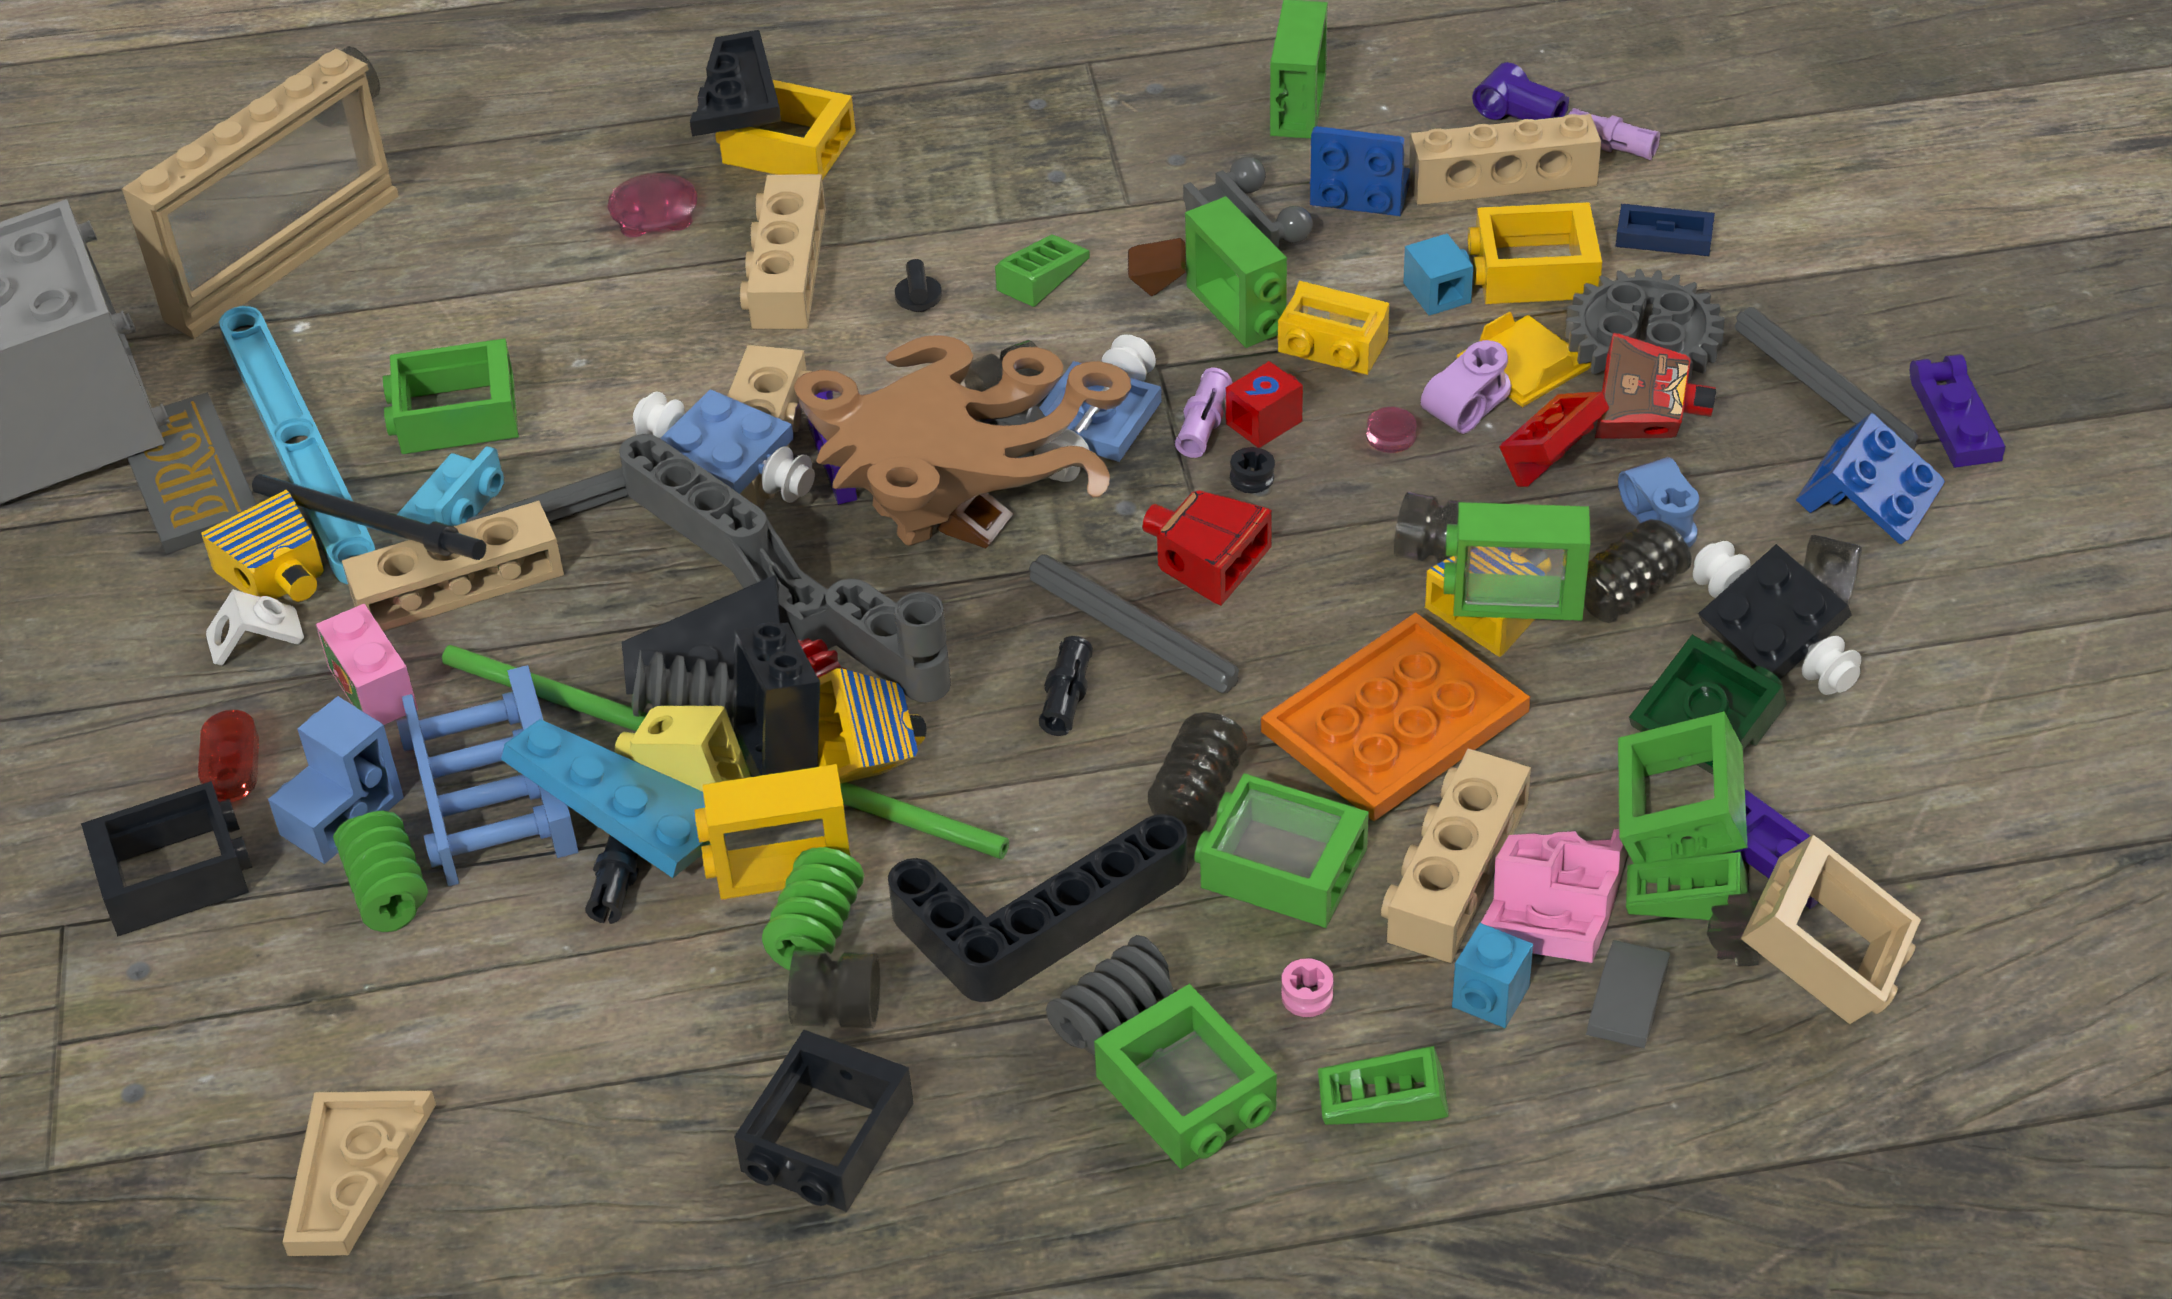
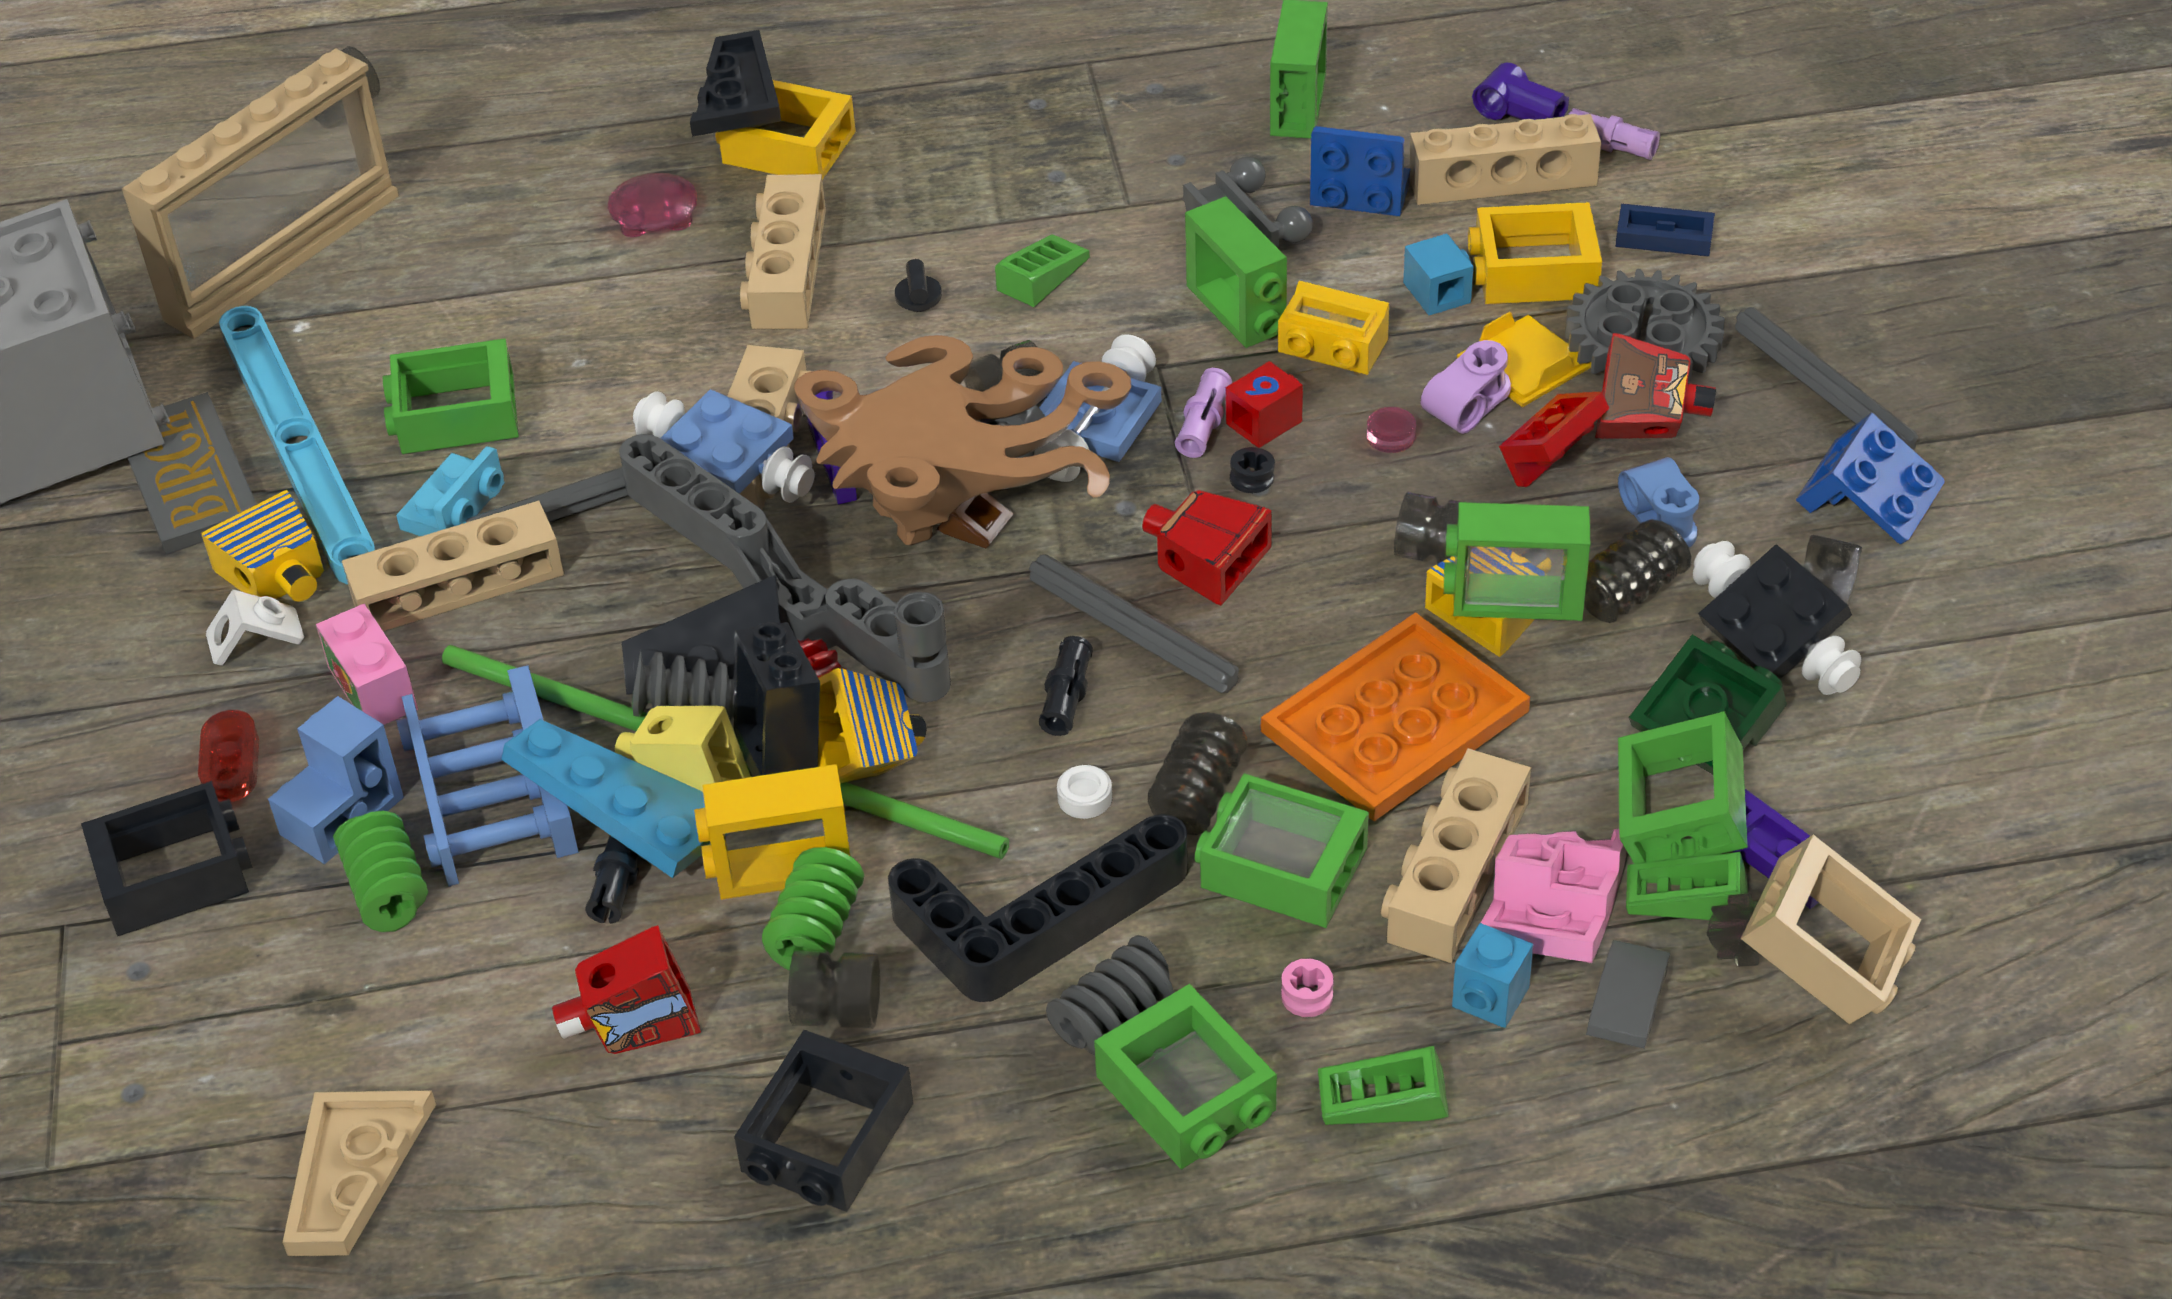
(434, 536): black bar -> none
(630, 996): none -> red torso
(1084, 791): none -> white tile
(1157, 264): reddish brown slope -> none
(1956, 411): dark purple plate -> none

